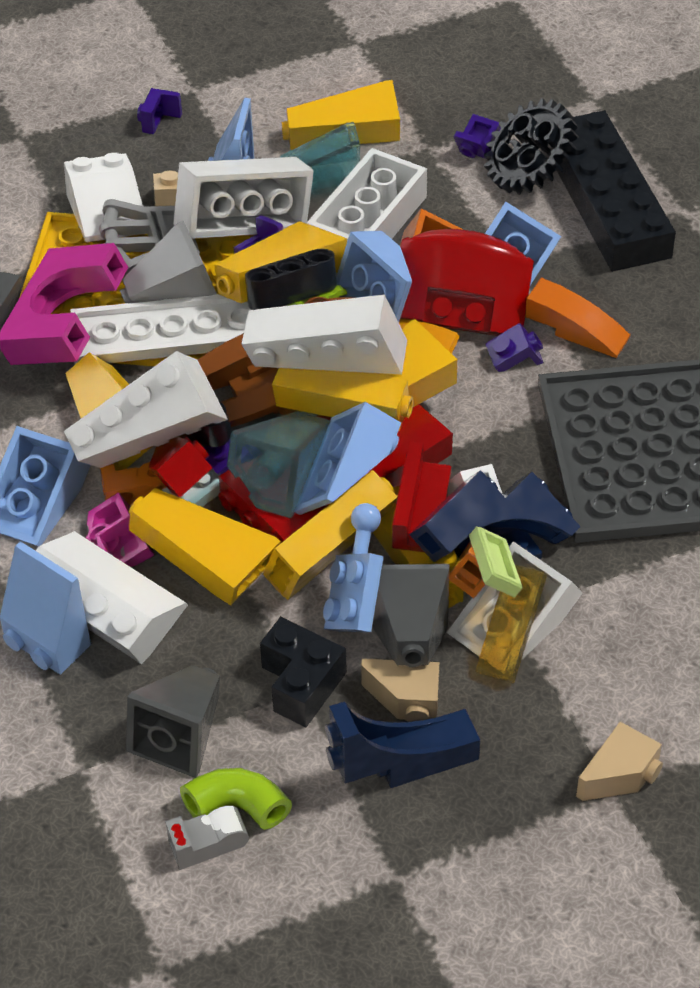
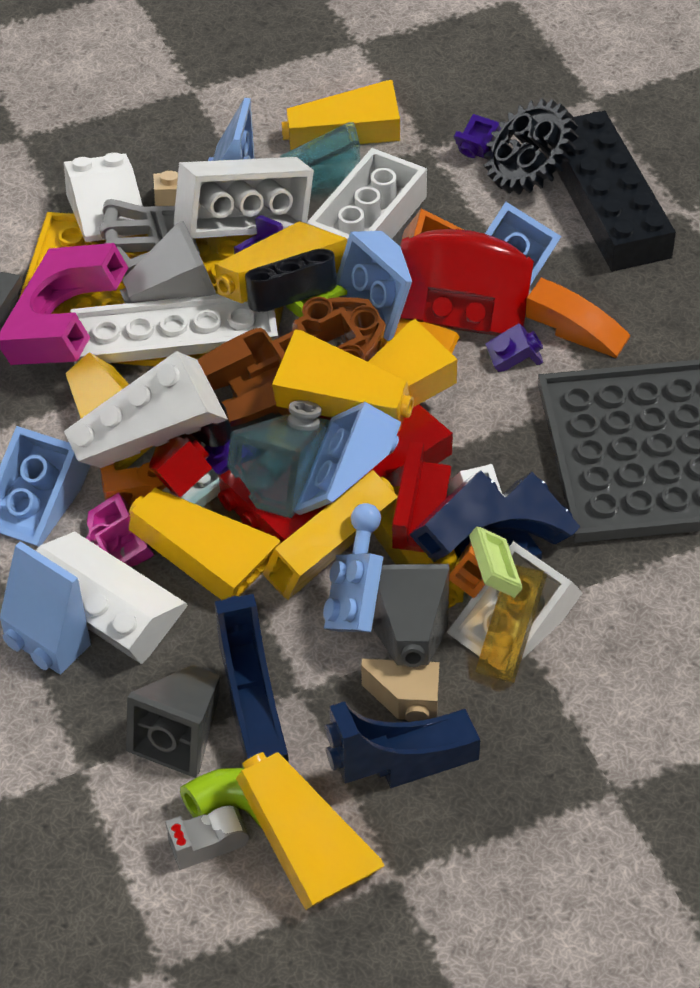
(156, 105): dark purple bracket -> none
(248, 677): none -> dark blue arch
(304, 415): none -> light grey bush
(304, 831): none -> yellow slope
(306, 668): black brick -> none
(327, 336): white wedge -> none
(620, 765): tan slope -> none

